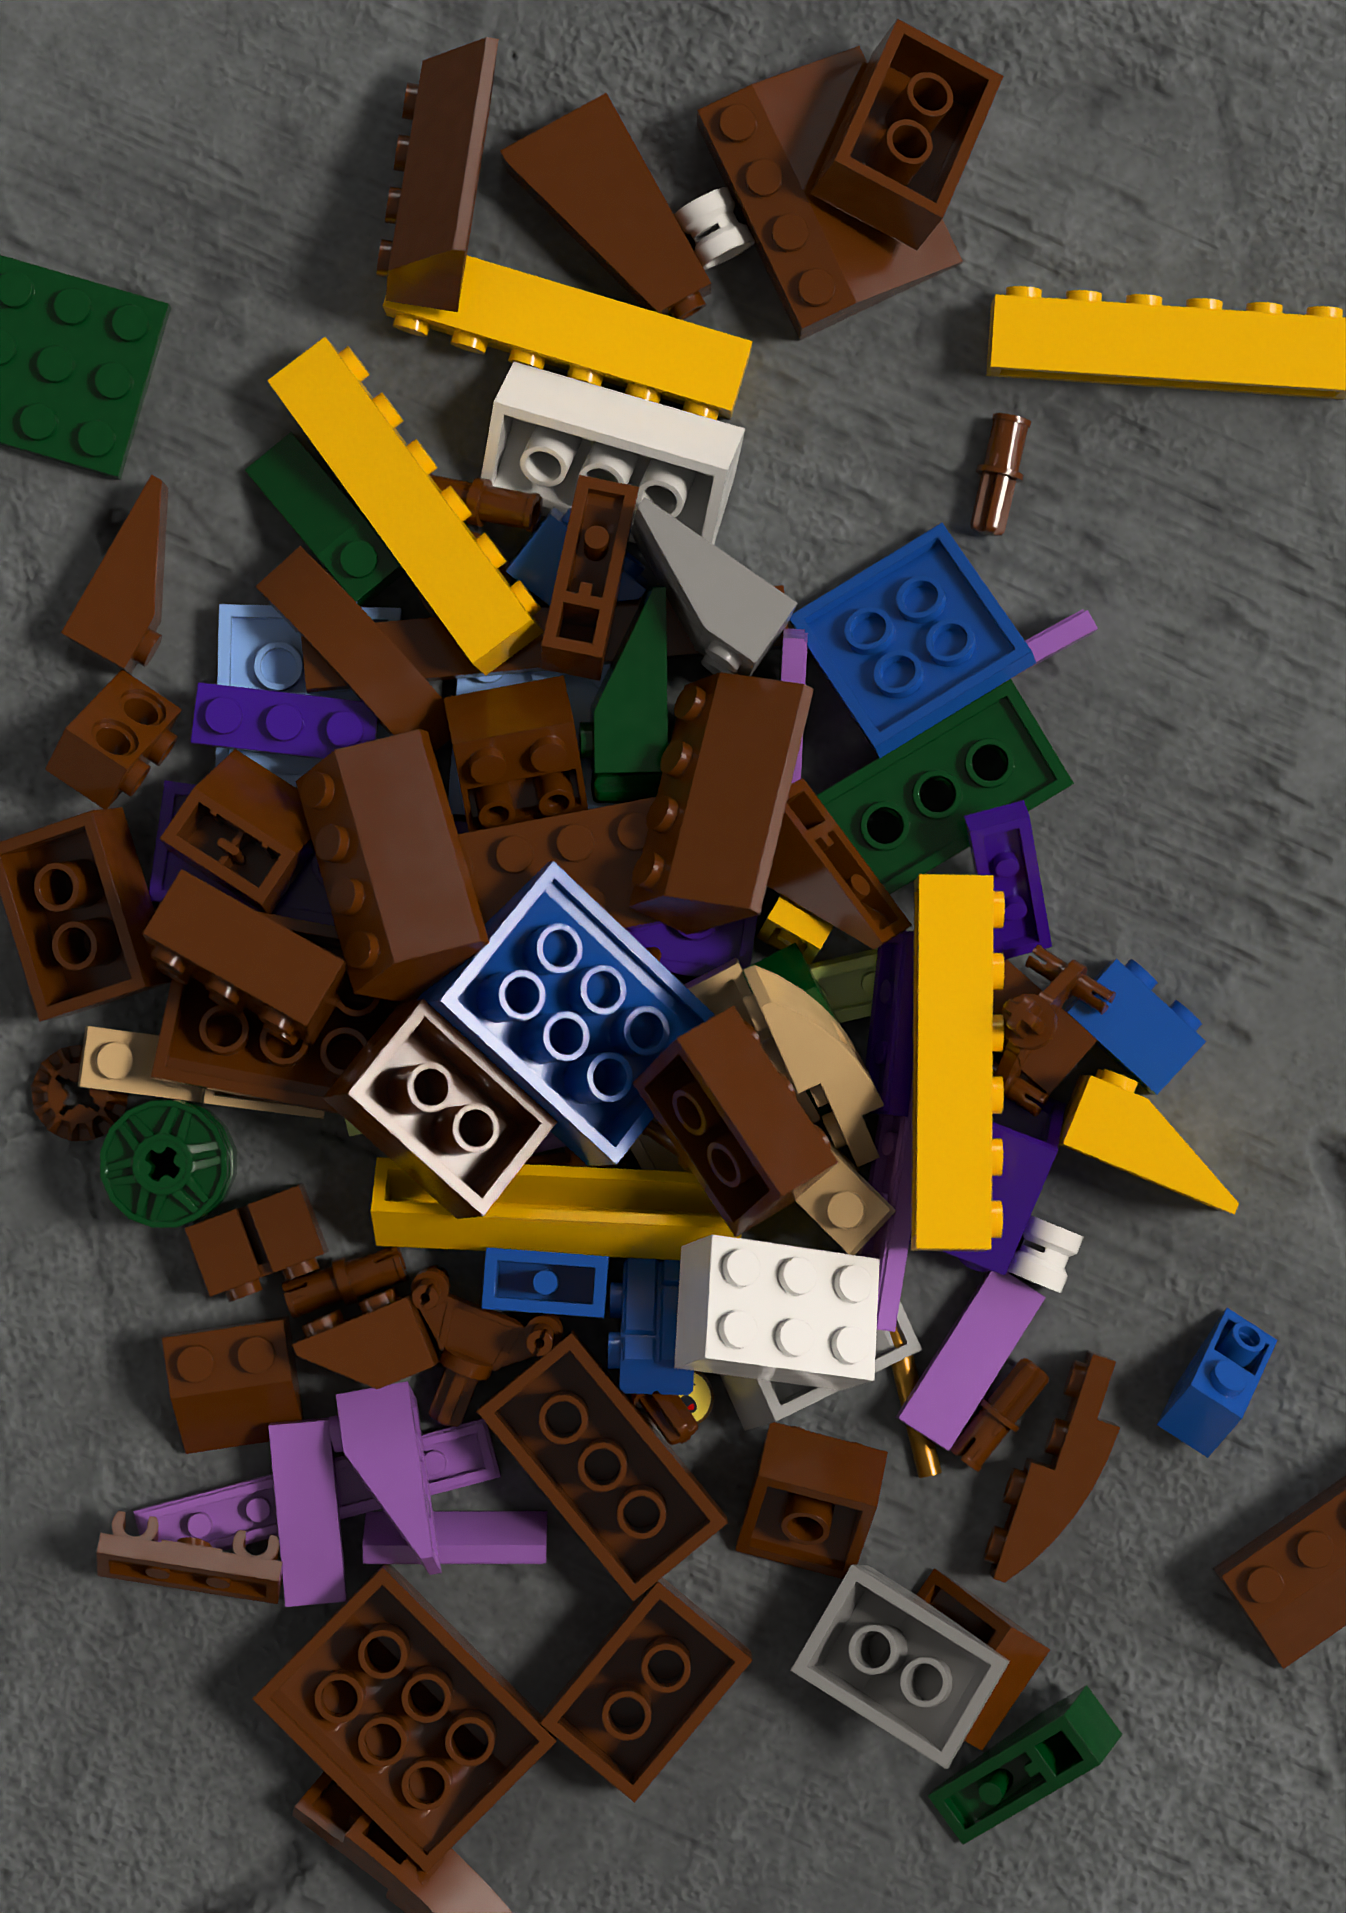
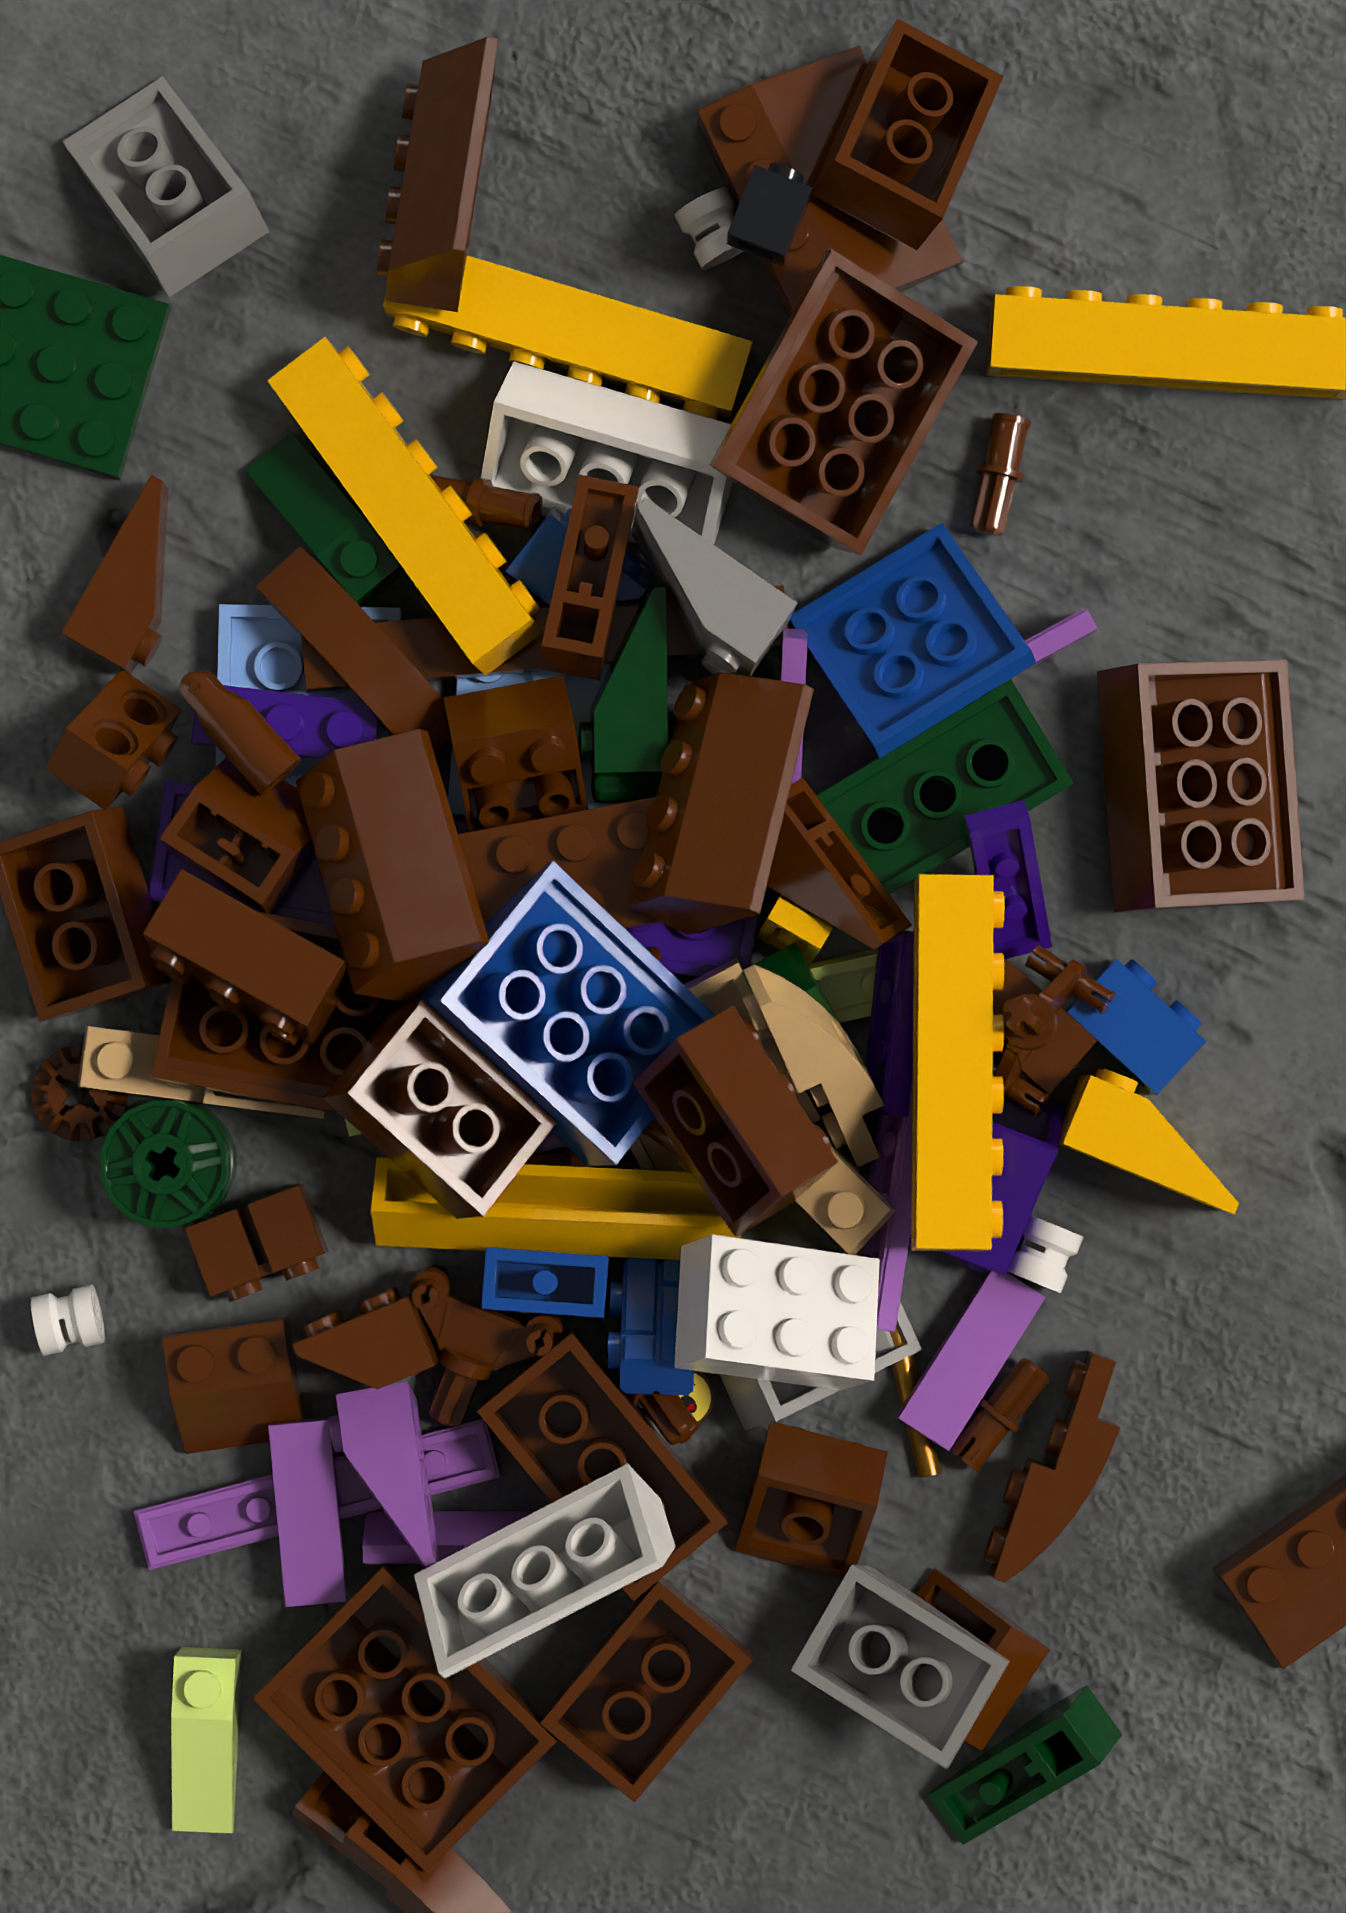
(67, 1320): none -> white wheel
(166, 186): none -> light grey slope
(190, 1563): reddish brown plate -> none
(205, 1738): none -> yellowish green slope
(239, 731): none -> reddish brown piece
(345, 1281): reddish brown pin -> none
(543, 1568): none -> white slope
(608, 201): reddish brown slope -> none
(770, 213): none -> black brick
(843, 404): none -> reddish brown slope
(1200, 784): none -> reddish brown slope
(1217, 1383): blue slope -> none

